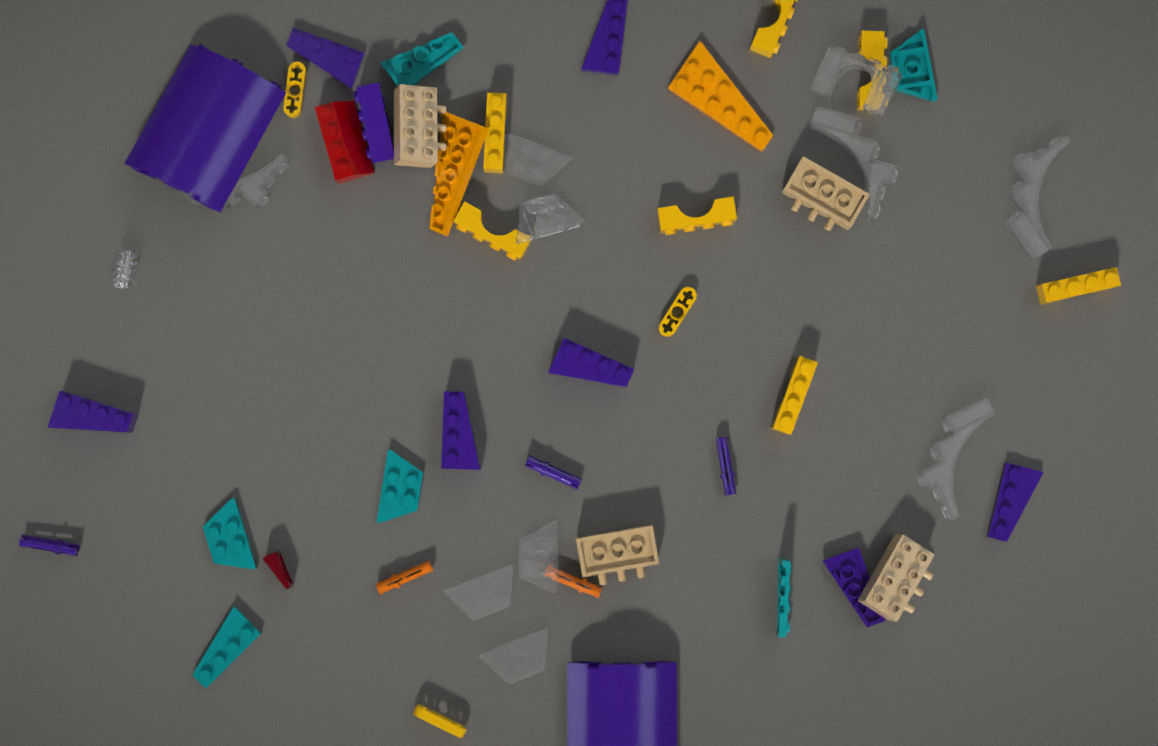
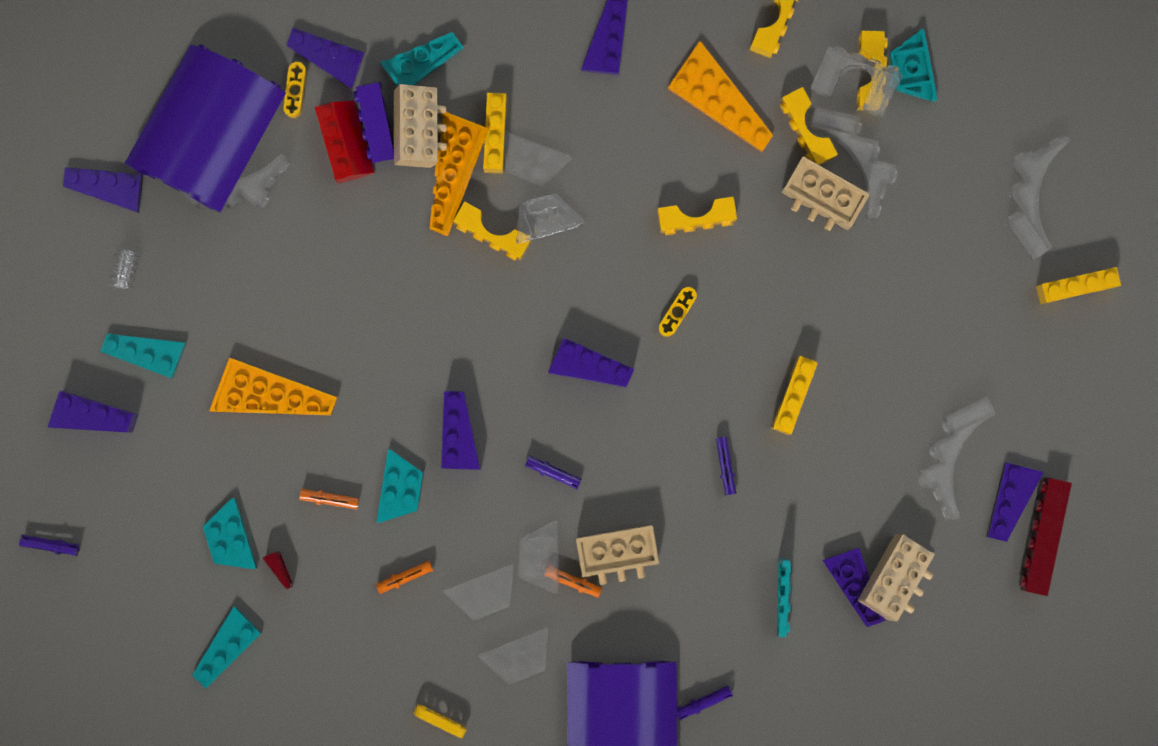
(109, 186): none -> dark purple wing
(151, 354): none -> teal wing
(259, 391): none -> light orange wing
(306, 495): none -> orange pin
(702, 703): none -> dark purple pin
(818, 149): none -> yellow arch
(1045, 536): none -> dark red brick

